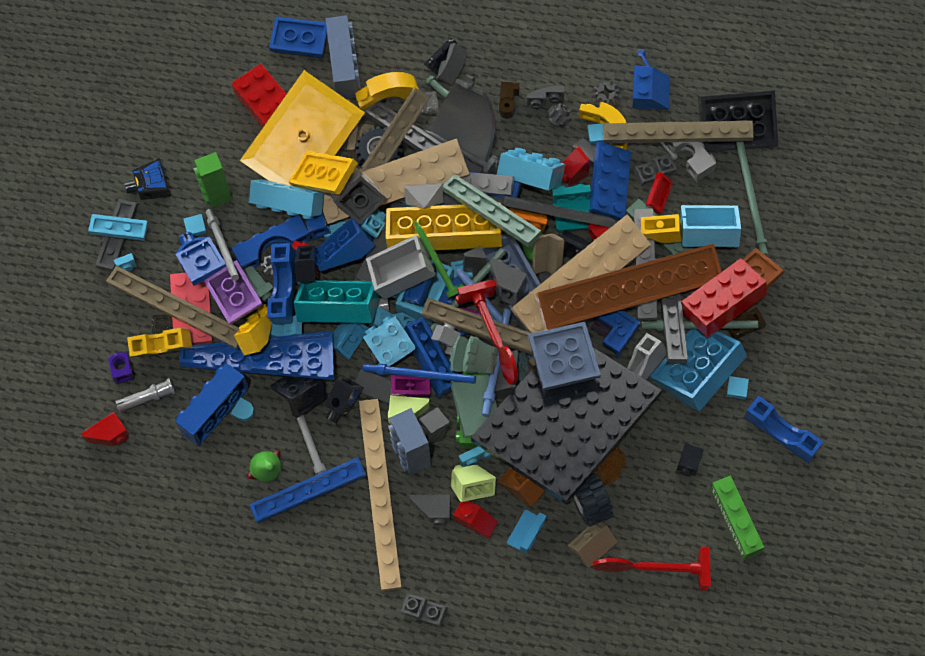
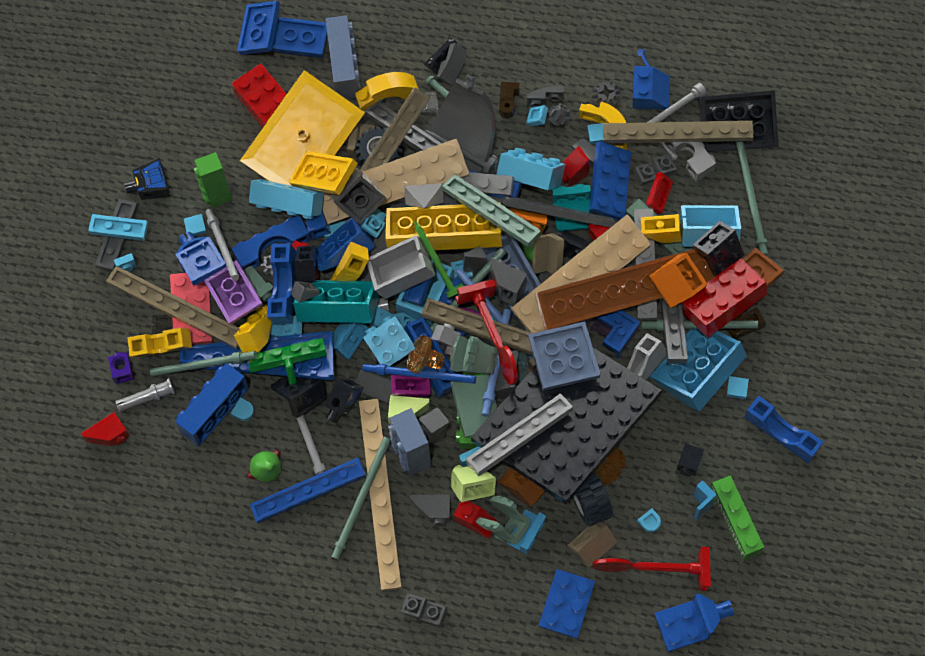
(236, 358): none -> sand green bar
(258, 27): none -> blue plate
(287, 356): none -> green plate
(303, 291): none -> dark grey slope
(340, 545): none -> sand green bar
(352, 263): none -> yellow slope
(424, 356): none -> clear orange tile
(516, 520): none -> sand green piece
(519, 435): none -> light grey plate
(537, 115): none -> medium azure tile
(566, 604): none -> blue plate
(649, 521): none -> medium azure tile
(678, 280): none -> orange slope
(691, 621): none -> blue plate
(697, 91): none -> light grey piece
(705, 497): none -> dark azure panel
(720, 247): none -> black bracket

